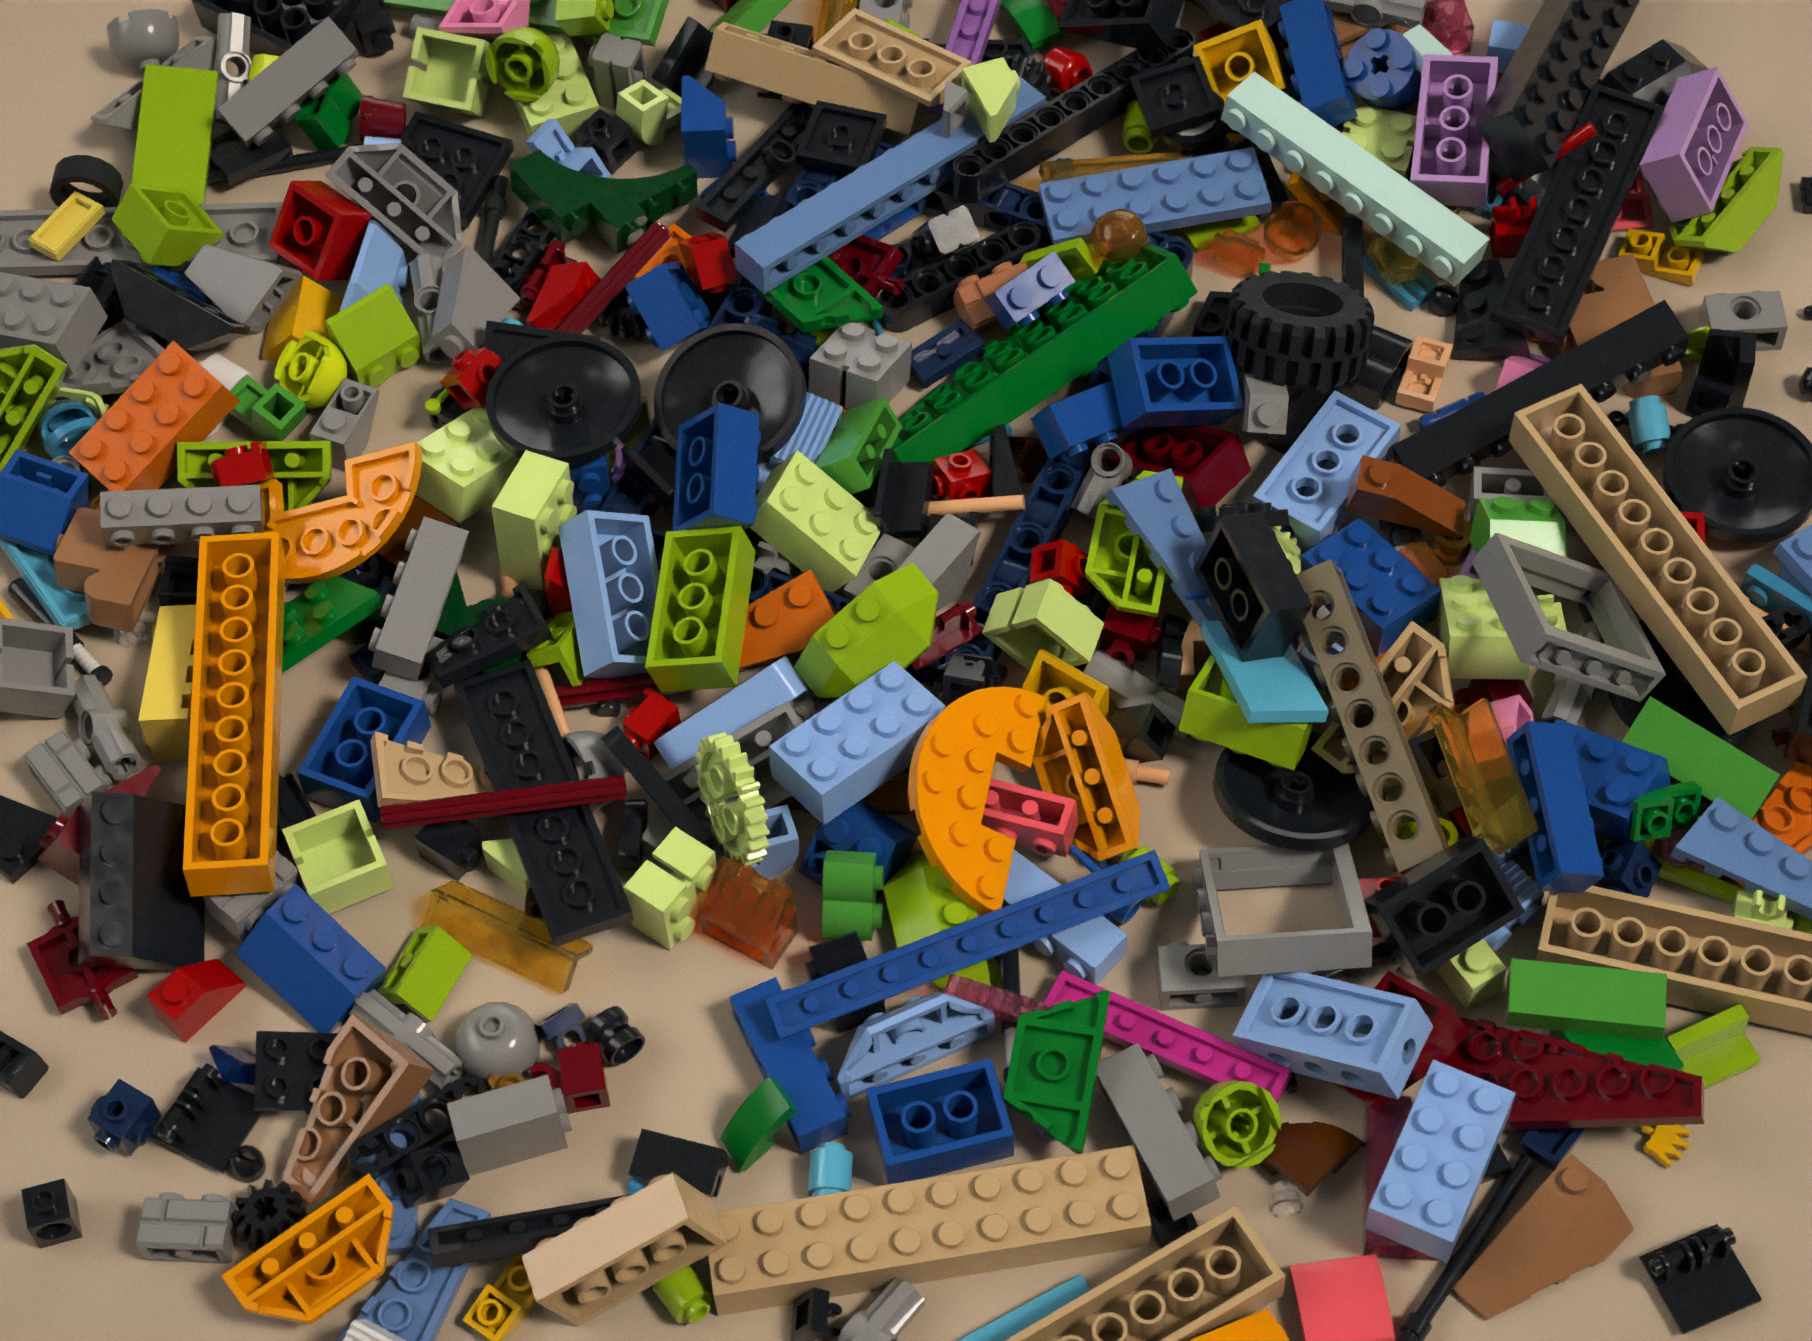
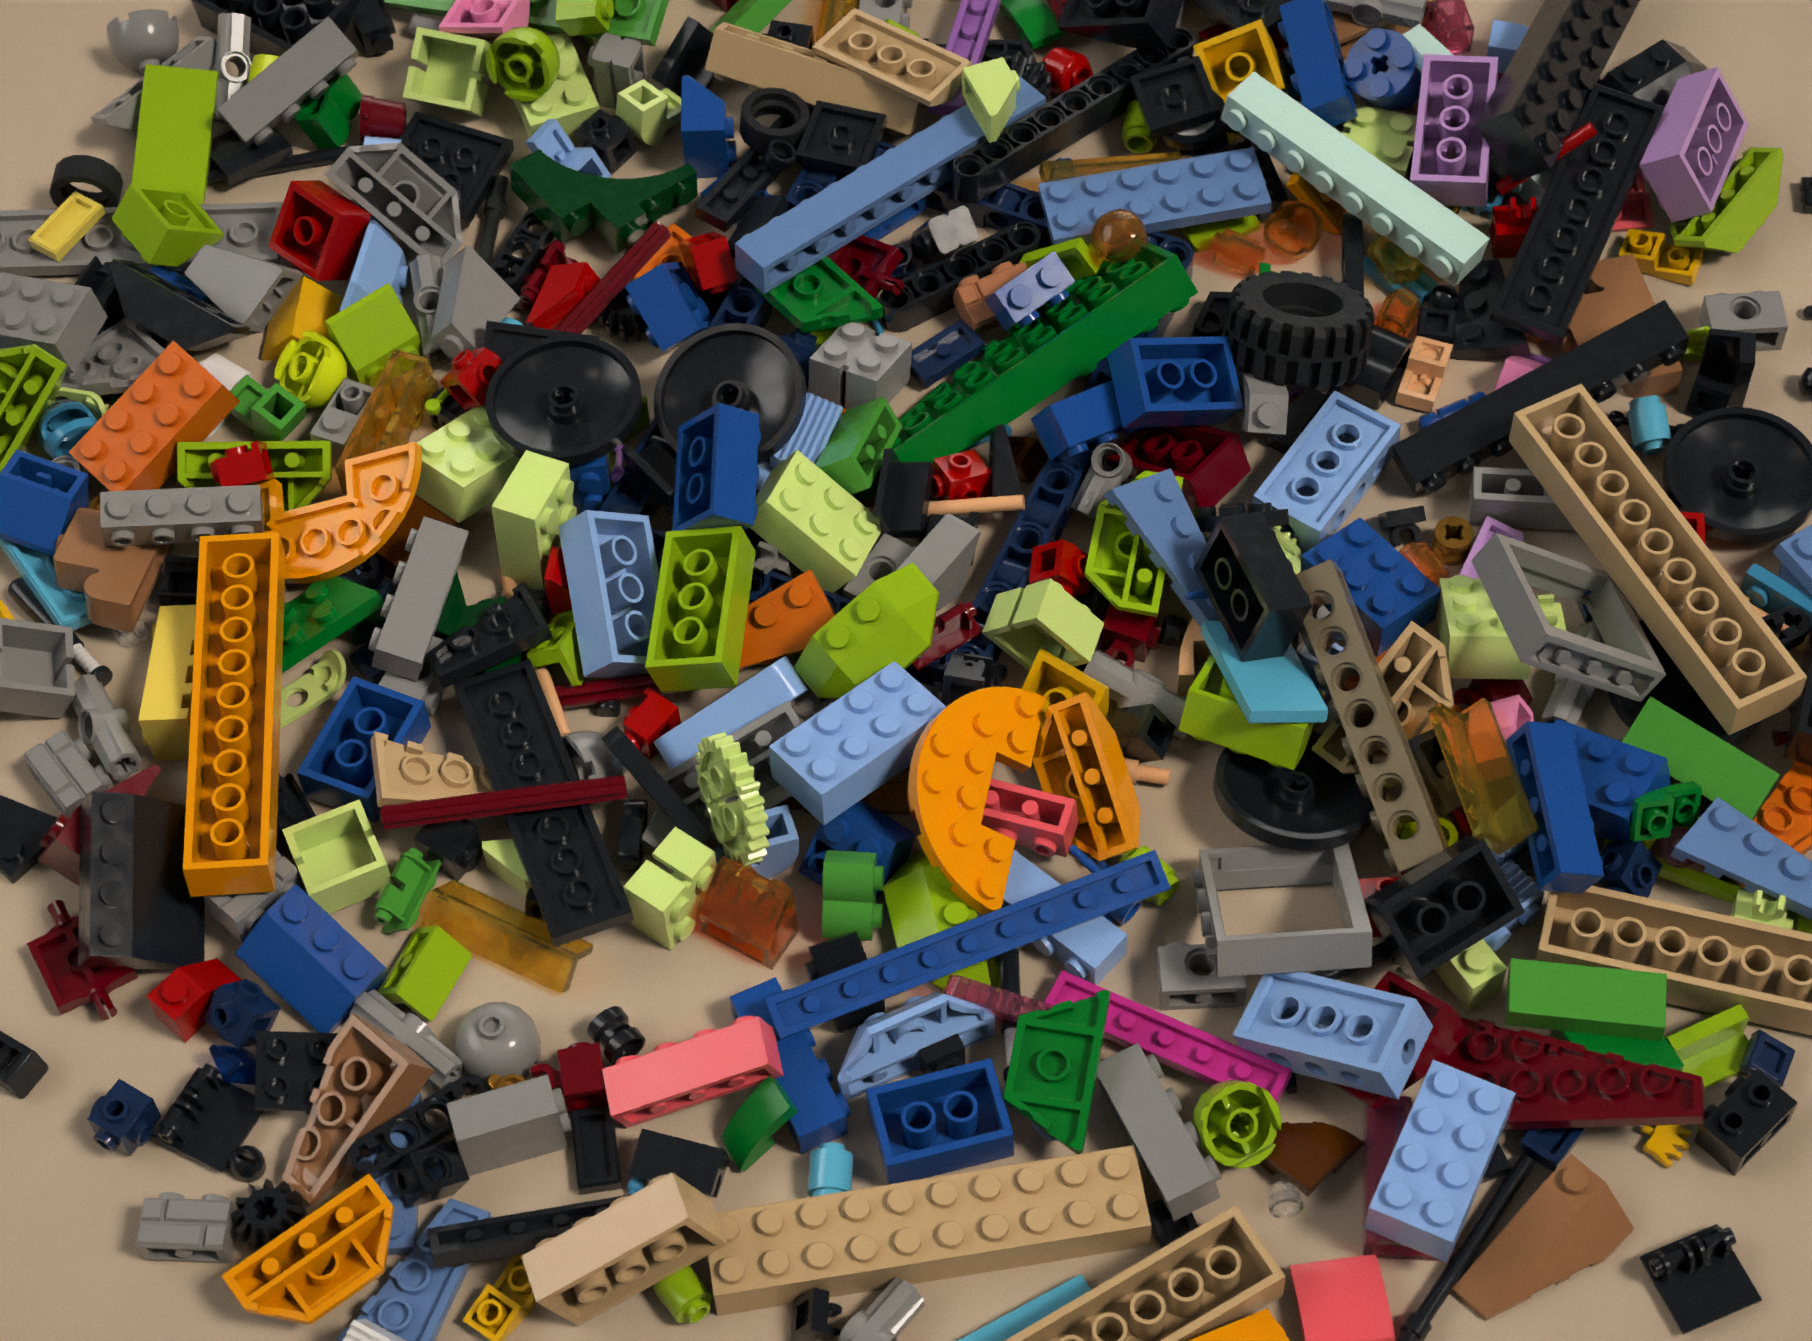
(51, 1213): black brick -> none
(240, 1011): none -> dark blue brick
(320, 685): none -> yellowish green piece
(392, 408): none -> clear yellow brick
(400, 907): none -> bright green hinge
(560, 1023): dark blue tile -> none
(595, 1150): none -> black tile
(692, 1071): none -> coral brick
(771, 324): dark blue axle -> none
(776, 102): none -> black tyre
(942, 1055): none -> black tile
(954, 108): light grey slope -> none
(1169, 663): black beam -> none
(1398, 312): none -> clear orange brick
(1404, 498): dark orange slope -> none
(1437, 324): none -> black tile
(1532, 522): bright green slope -> none
(1744, 1120): none -> black brick
(1768, 1056): none -> dark blue tile

